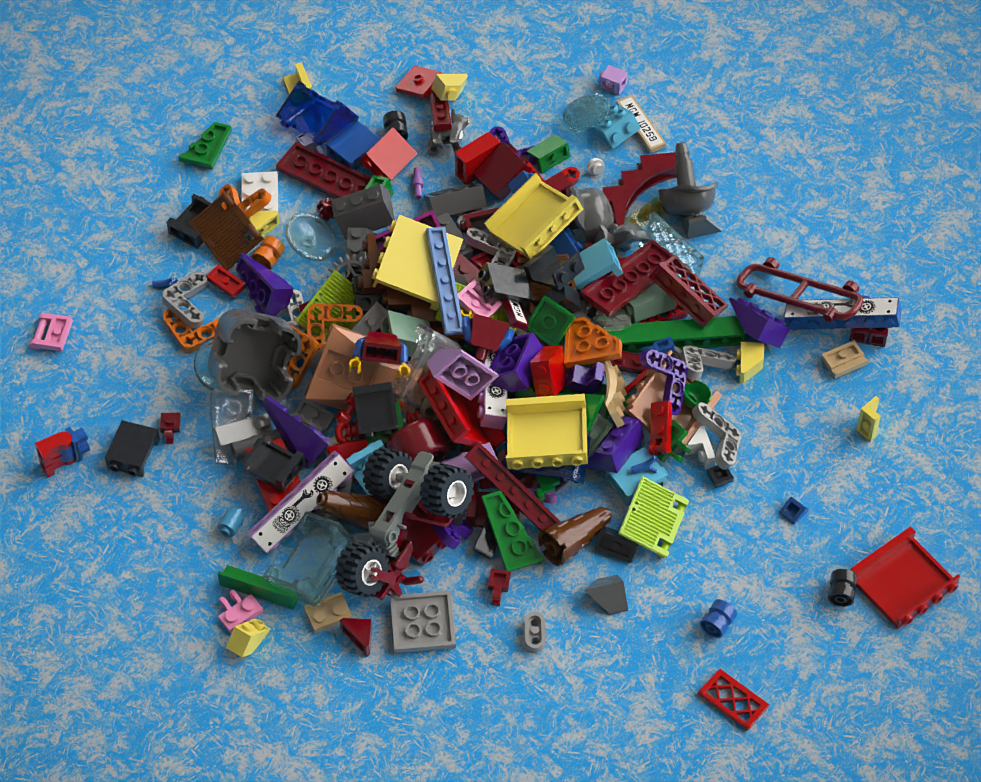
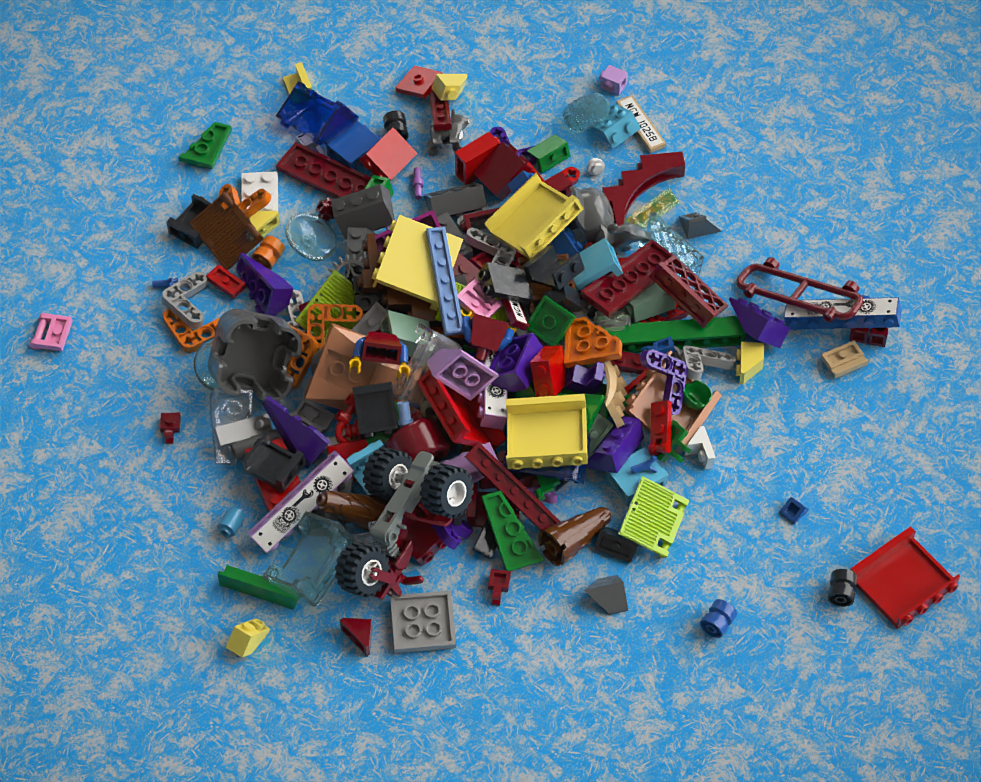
(61, 449): red hips -> none
(131, 448): black panel -> none
(241, 612): bright pink hinge -> none
(328, 612): tan plate -> none
(404, 413): none -> light blue pin
(535, 633): light grey plate -> none
(686, 197): dark grey piece -> none
(719, 476): black plate -> none
(728, 434): light grey beam -> none
(734, 684): red window -> none
(869, 419): light yellow panel -> none

